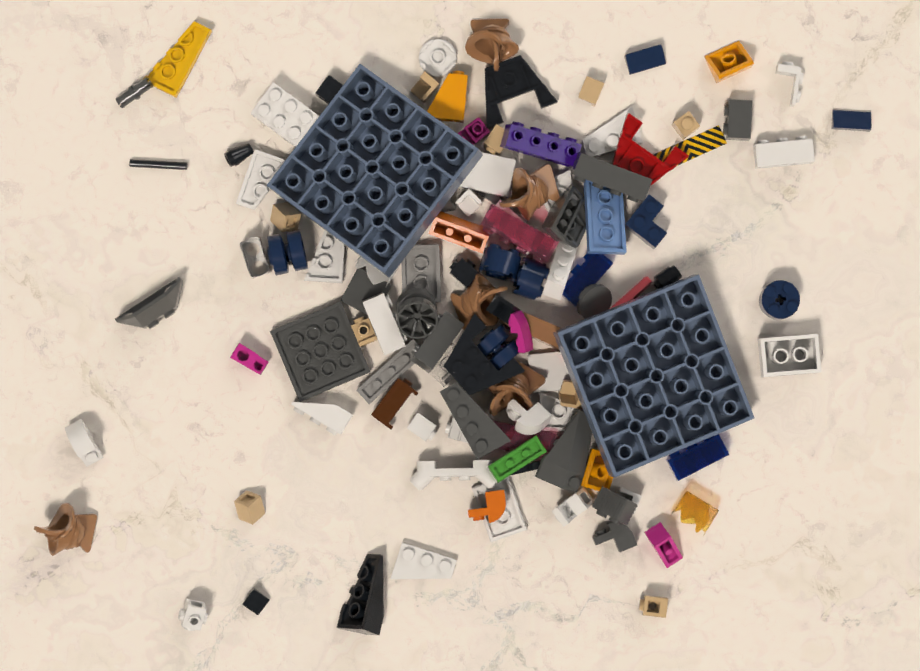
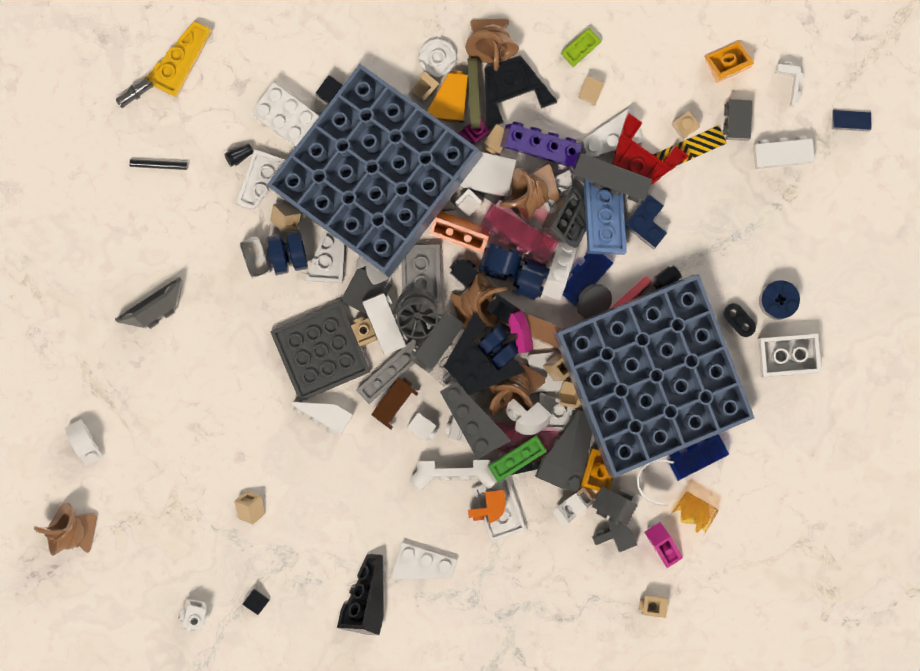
(249, 359): dark pink leg -> none
(473, 93): none -> olive beam
(556, 368): none -> tan brick
(580, 47): none -> lime plate
(645, 59): dark blue slope -> none
(654, 502): none -> white piece
(739, 320): none -> black plate

